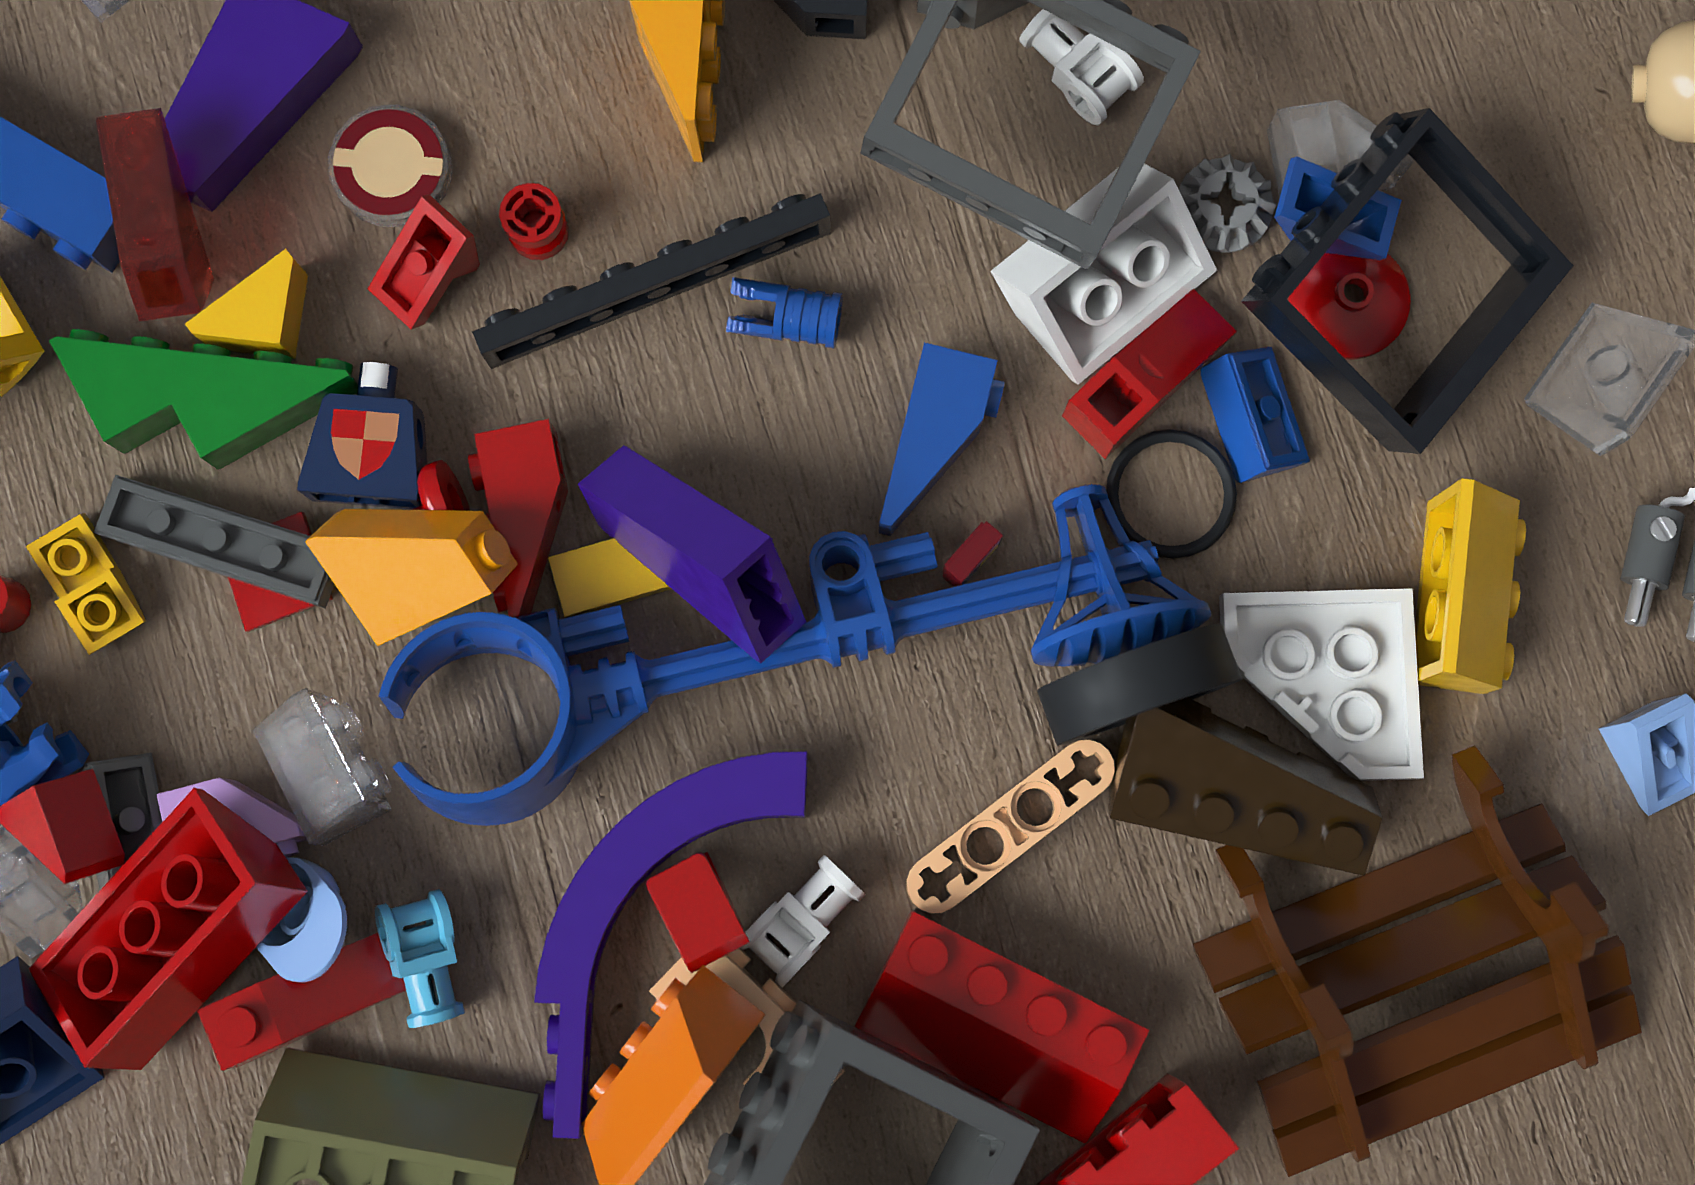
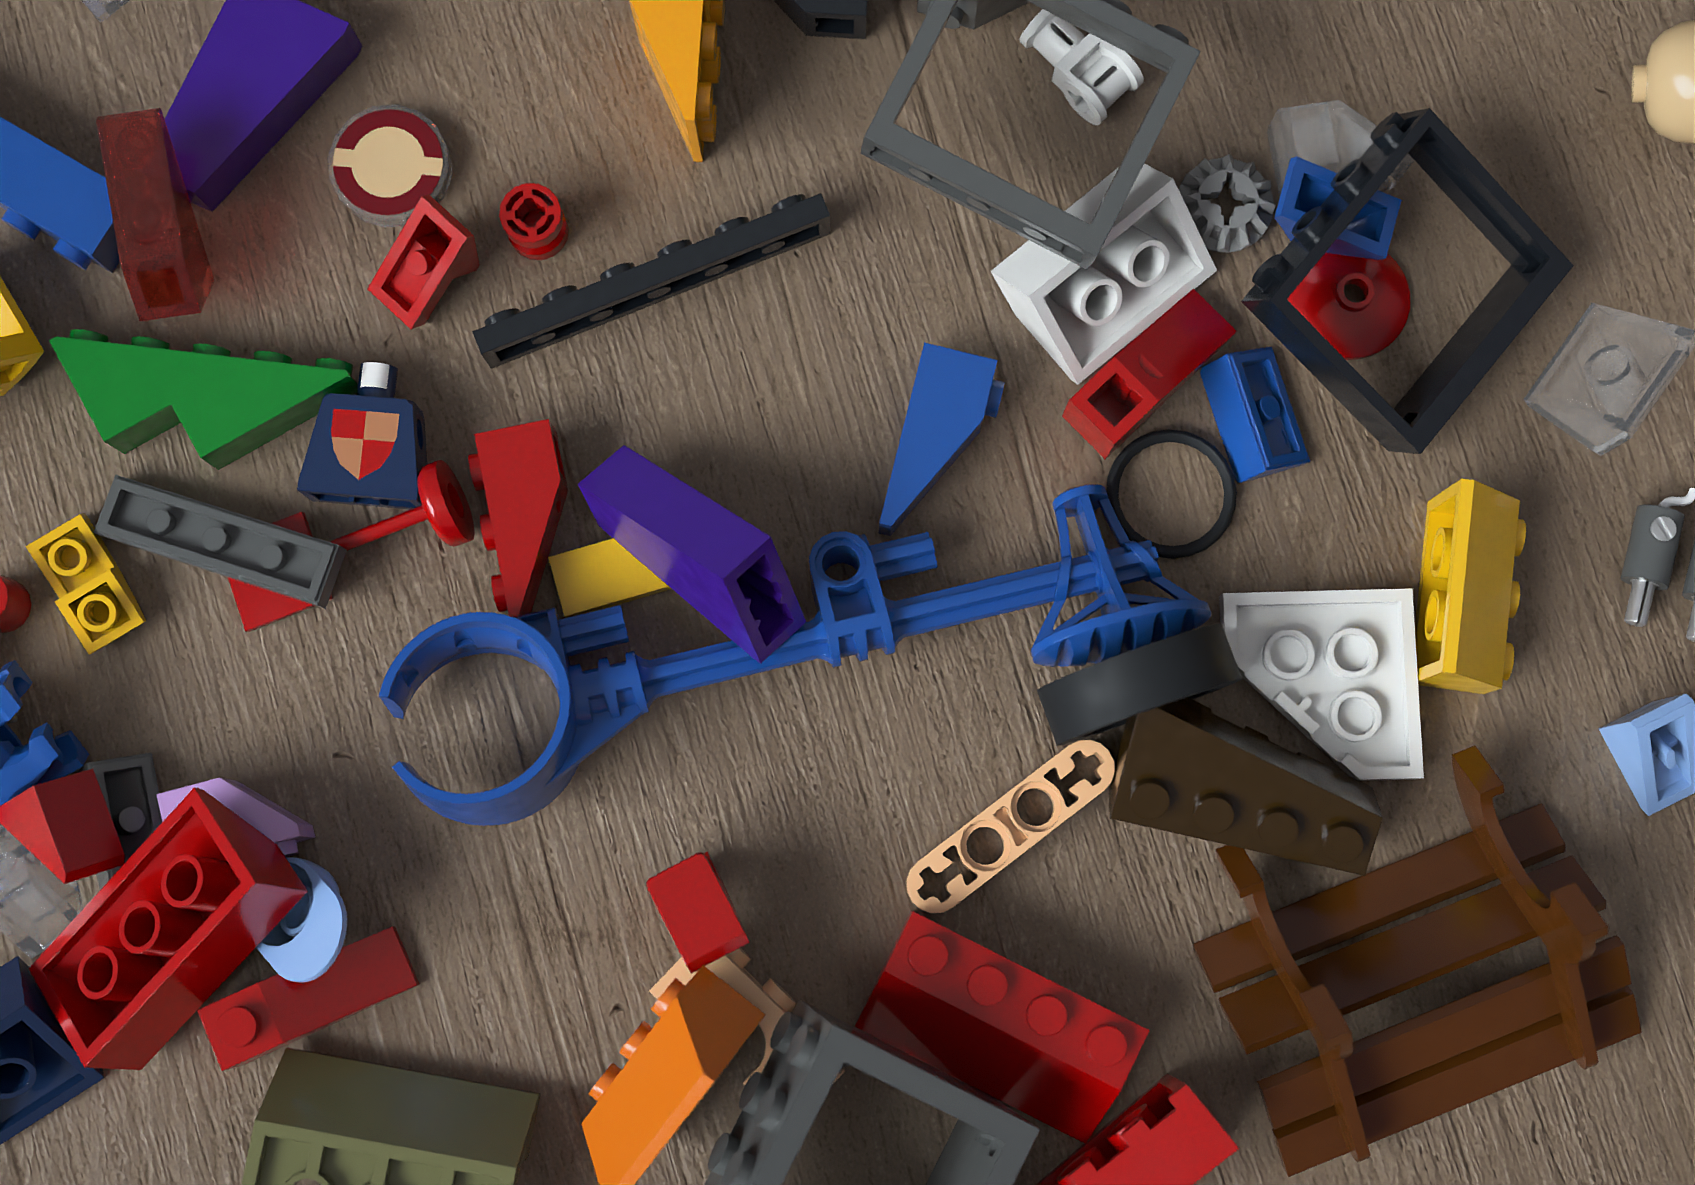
(258, 311): yellow slope -> none
(322, 766): clear slope -> none
(410, 564): light orange slope -> none
(421, 956): medium azure connector -> none
(638, 844): dark purple arch -> none
(797, 315): blue hinge -> none
(797, 924): white connector -> none
(971, 554): dark red tile -> none

